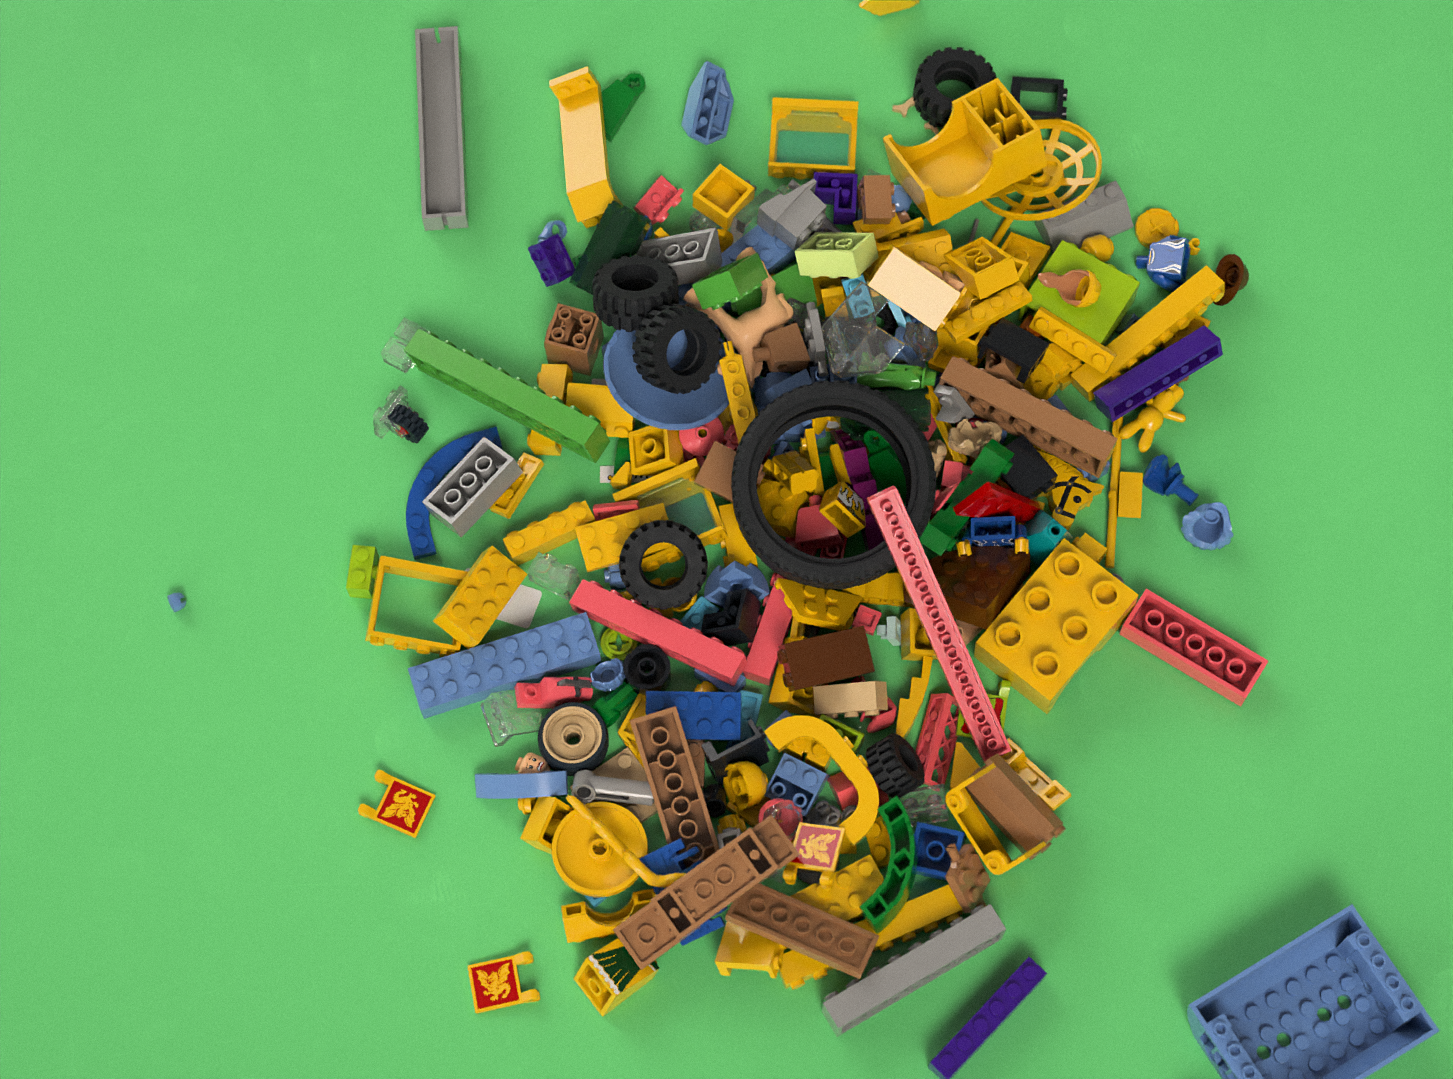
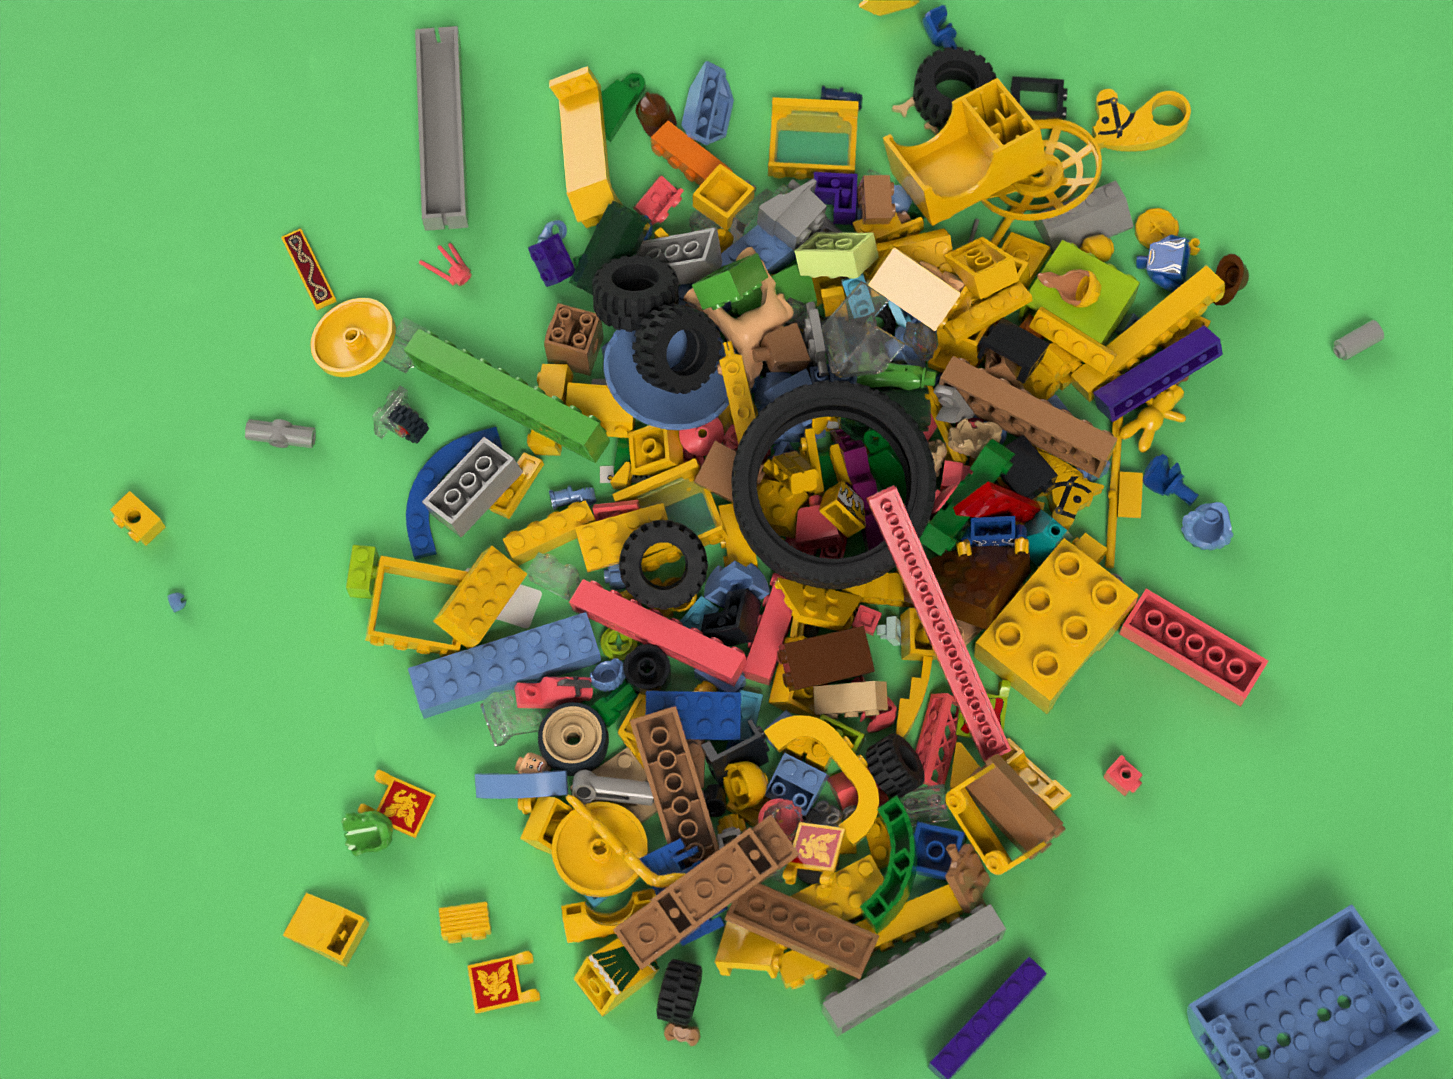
(131, 507): none -> yellow brick
(280, 433): none -> light grey piece
(308, 269): none -> tile
(326, 929): none -> yellow slope
(353, 337): none -> yellow dish
(367, 831): none -> bright green hair
(458, 272): none -> coral plant
(465, 921): none -> yellow brick
(567, 497): none -> medium blue connector
(654, 112): none -> reddish brown piece
(679, 992): none -> black tyre
(682, 1033): none -> medium nougat piece
(684, 153): none -> orange brick
(839, 95): none -> dark blue connector
(933, 21): none -> blue piece
(1115, 778): none -> coral brick
(1136, 131): none -> yellow animal
(1358, 340): none -> light grey brick

